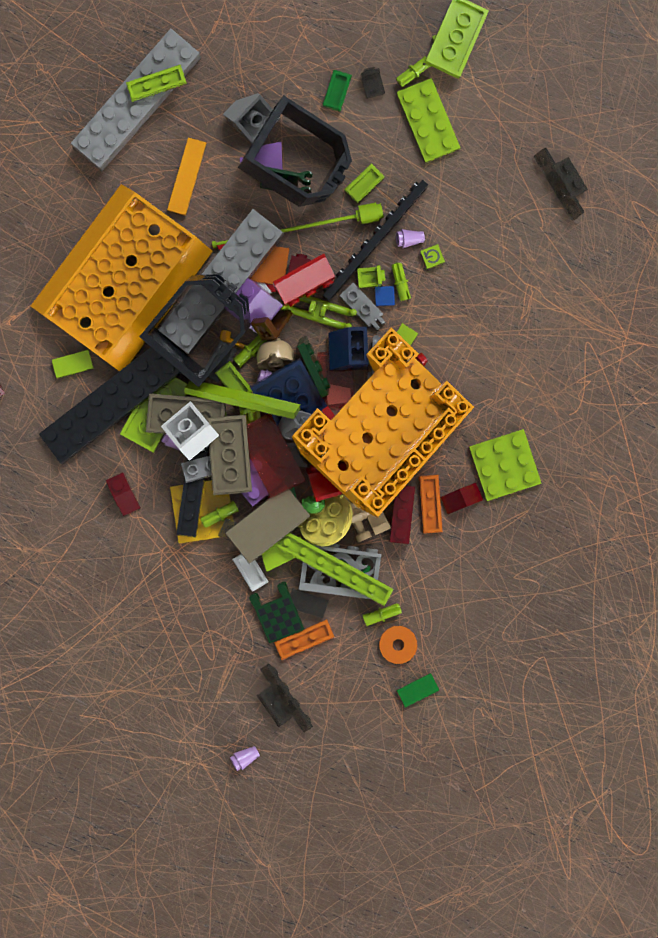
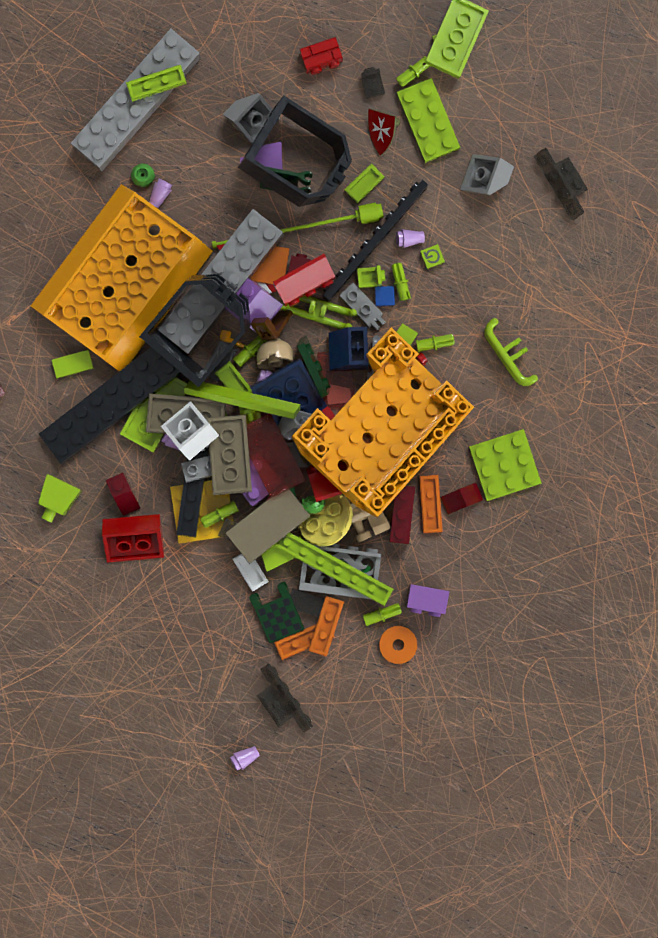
(57, 497): none -> lime torso
(133, 538): none -> red slope
(148, 177): none -> bright green plate
(160, 192): none -> lavender cone
(186, 176): light orange tile -> none
(321, 56): none -> red brick
(326, 626): none -> orange tile
(337, 90): green tile -> none
(382, 129): none -> red shield
(418, 690): green tile -> none
(427, 599): none -> medium lavender brick
(435, 342): none -> lime axle
(486, 174): none -> light grey slope
(505, 358): none -> lime piece

